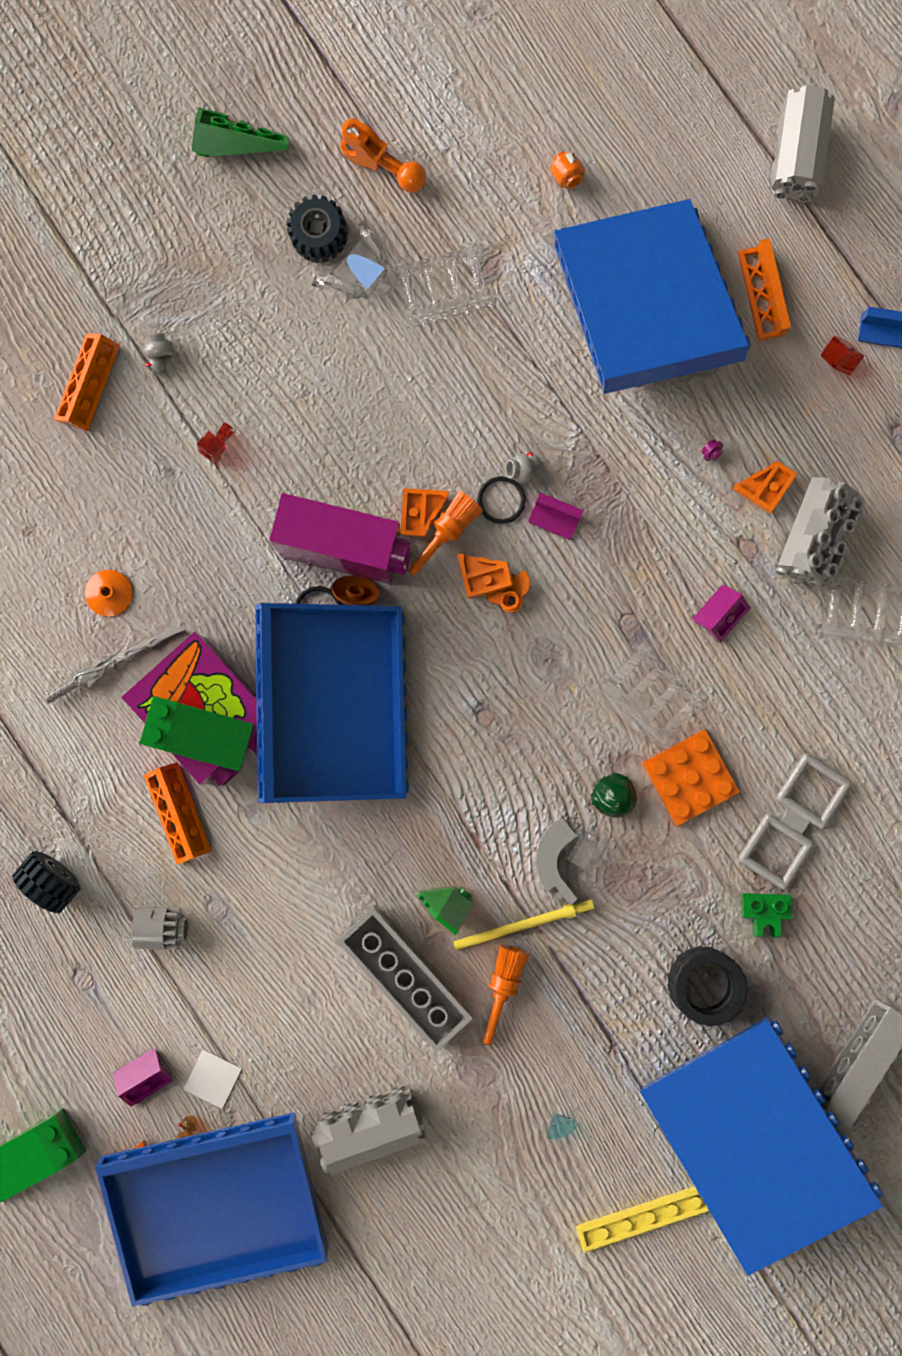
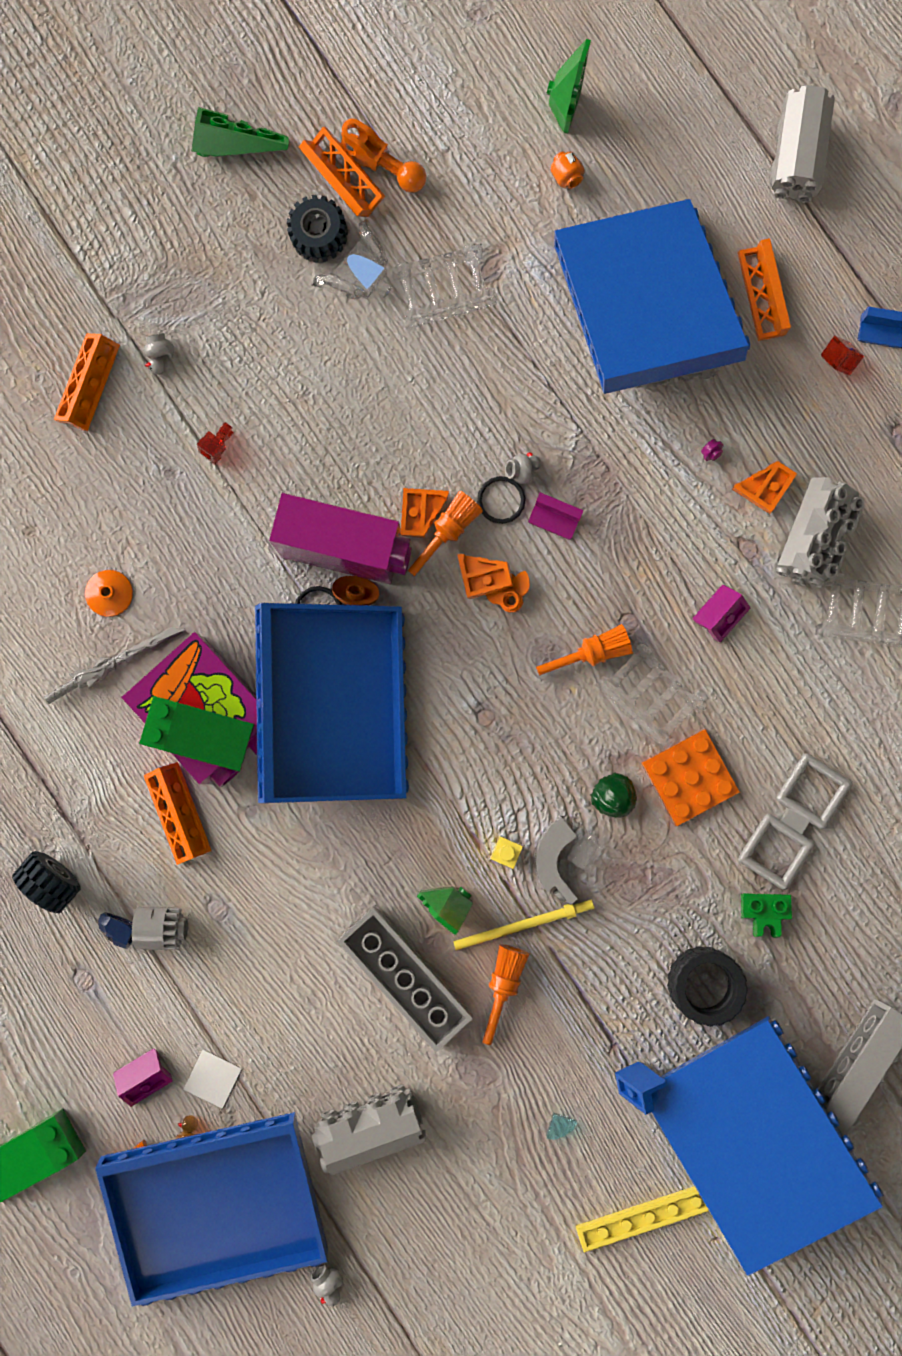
(116, 929): none -> dark blue rock
(325, 1284): none -> light grey animal
(336, 178): none -> orange fence
(506, 852): none -> light yellow brick
(567, 86): none -> green wedge
(594, 650): none -> orange piece
(637, 1084): none -> blue panel

